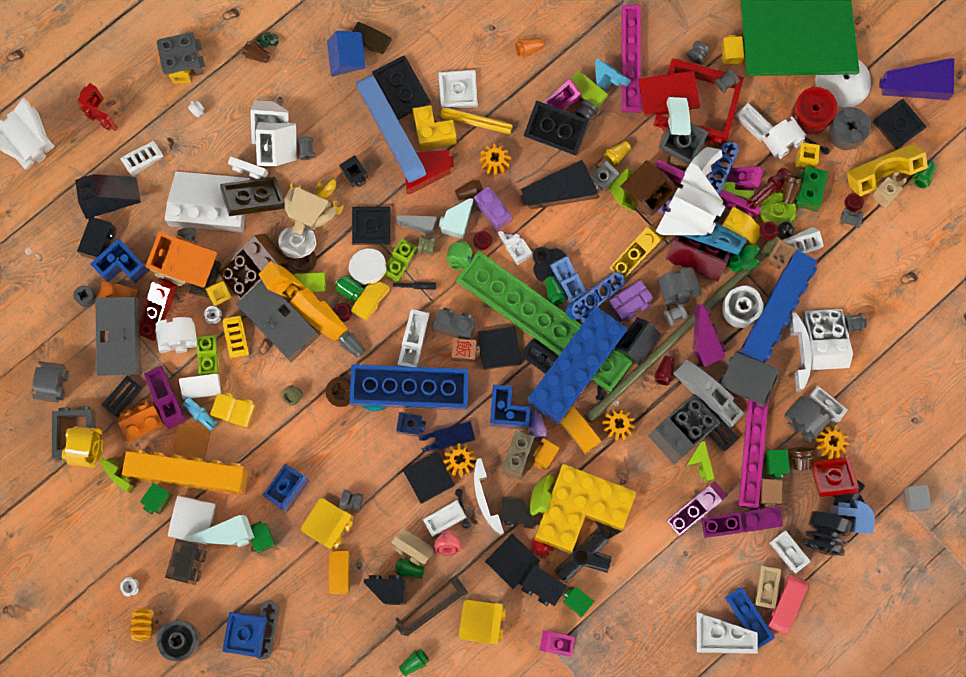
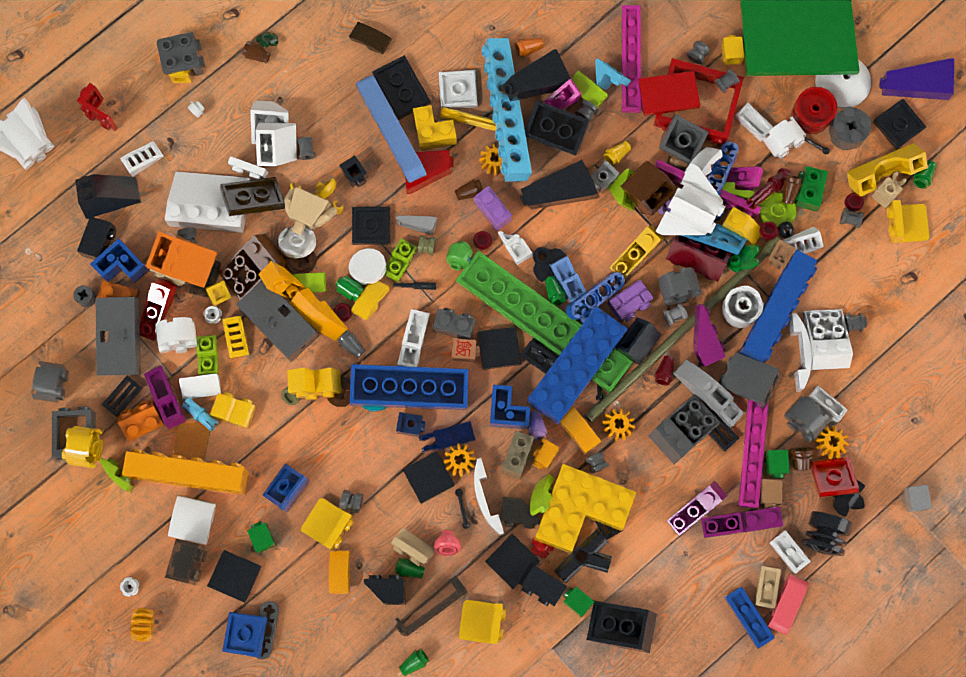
(155, 499): green brick -> none
(168, 646): dark grey brick -> none
(231, 532): light aqua slope -> none
(234, 576): none -> black slope
(313, 383): none -> yellow brick
(346, 52): blue slope -> none
(444, 518): white tile -> none
(457, 219): light aqua slope -> none
(512, 171): none -> medium azure brick
(538, 78): none -> black slope
(557, 643): dark pink slope -> none
(597, 462): none -> dark grey wheel
(622, 626): none -> black slope
(679, 116): light aqua slope -> none
(701, 457): lime slope -> none
(723, 637): white wing -> none
(807, 155): yellow brick -> none
(858, 513): medium blue brick -> none
(907, 222): none -> yellow bracket

